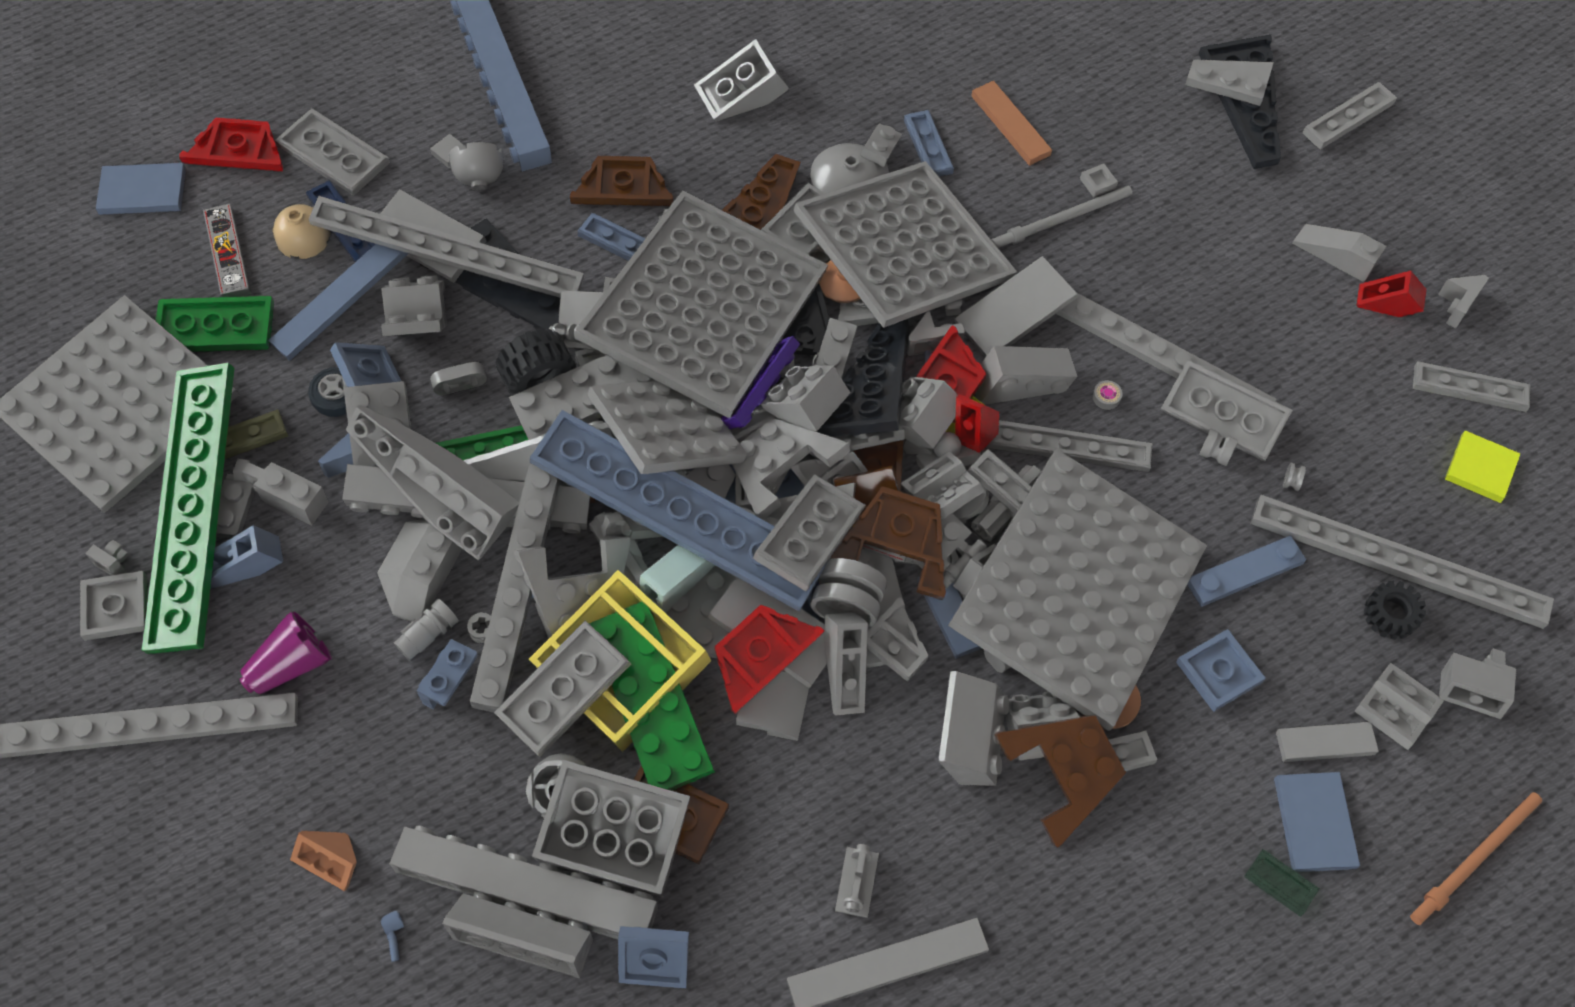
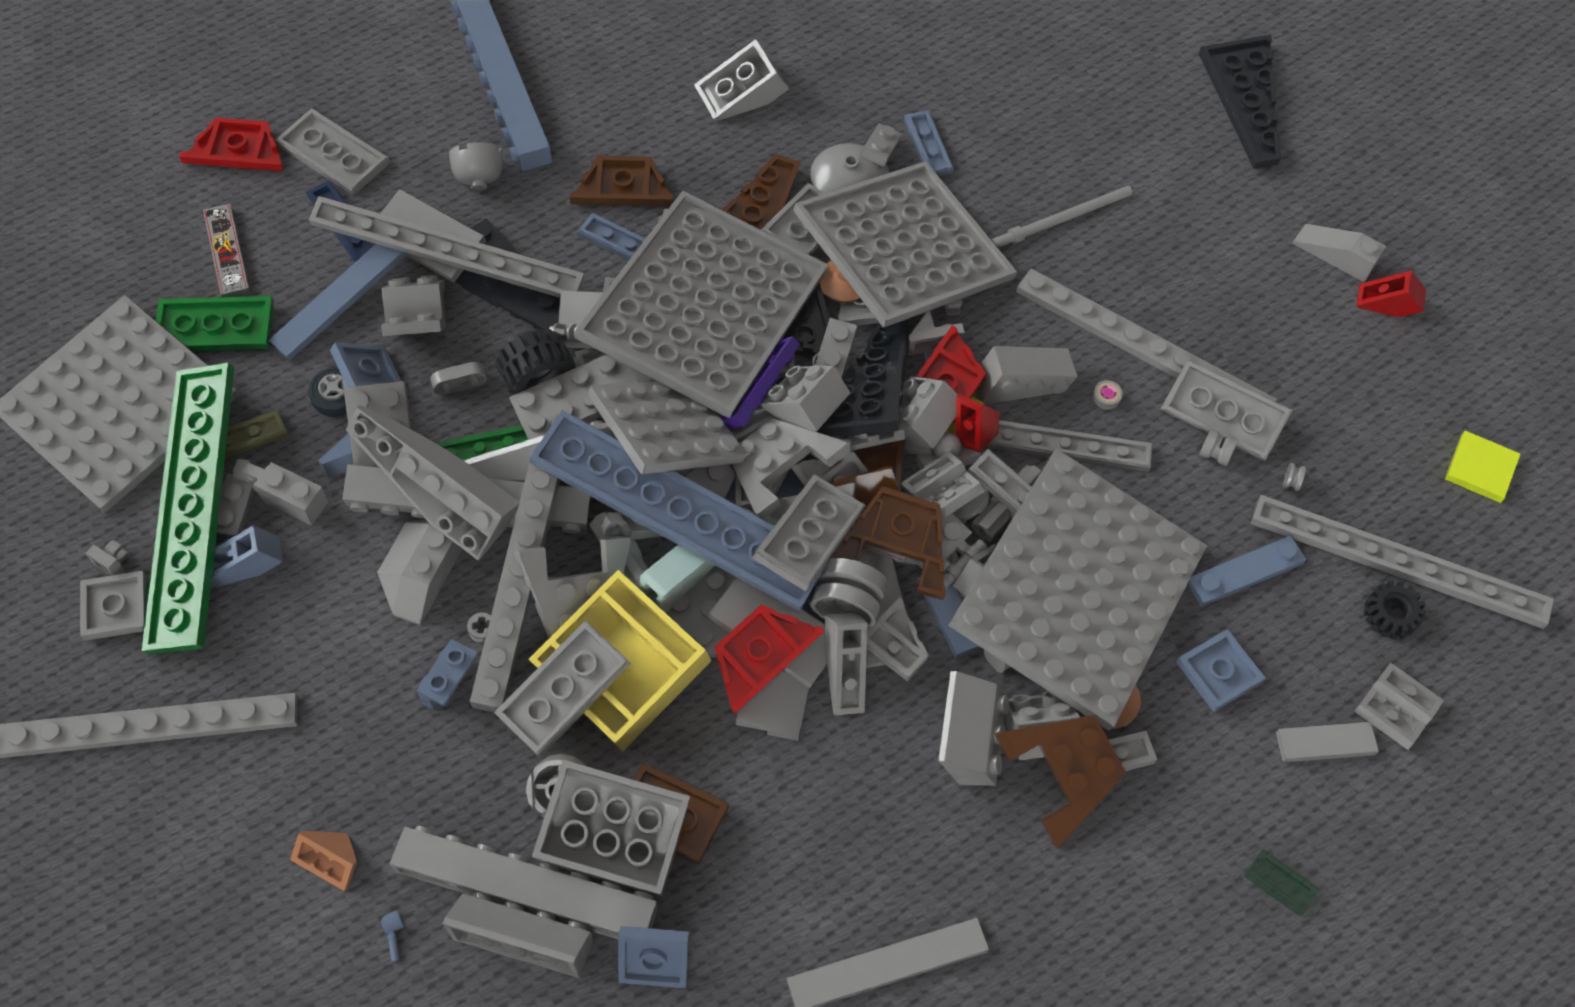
(141, 188): sand blue tile -> none
(284, 655): magenta cone -> none
(296, 235): tan cylinder -> none
(422, 632): light grey axle -> none
(442, 148): light grey tile -> none
(668, 735): green plate -> none
(857, 881): light grey hinge -> none
(1011, 123): nougat tile -> none
(1016, 307): light grey tile -> none
(1098, 180): light grey plate -> none
(1231, 79): light grey wing -> none
(1316, 822): sand blue tile -> none
(1349, 115): light grey plate -> none
(1439, 896): nougat bar -> none
(1462, 294): light grey slope -> none
(1471, 386): light grey tile -> none
(1479, 685): light grey hinge -> none

